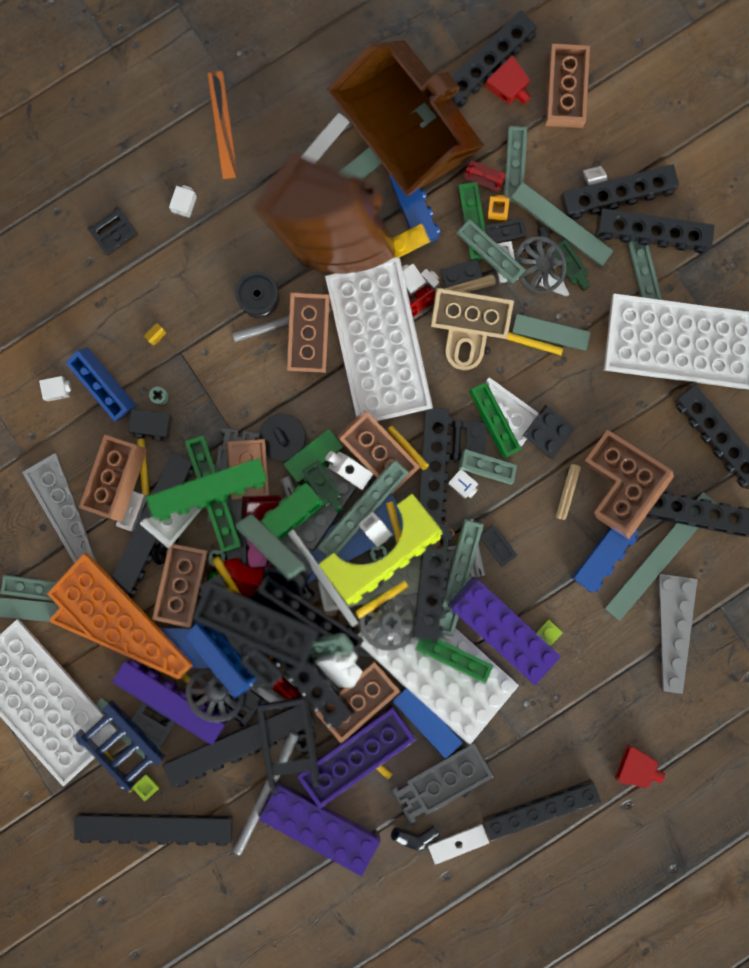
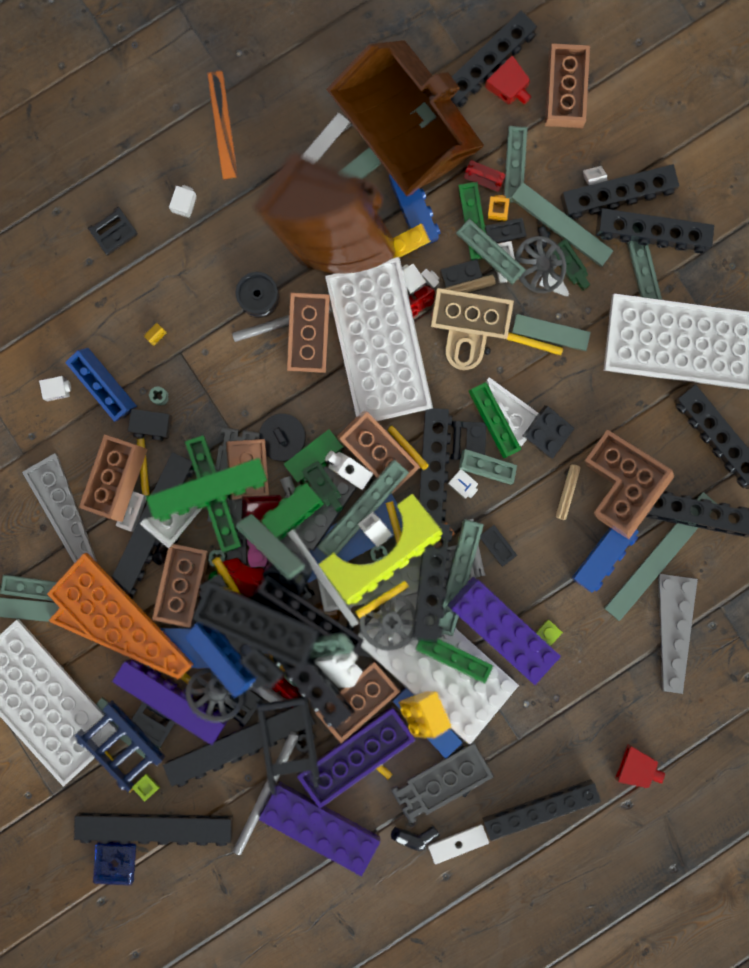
(106, 872): none -> clear blue brick
(425, 714): none -> yellow slope

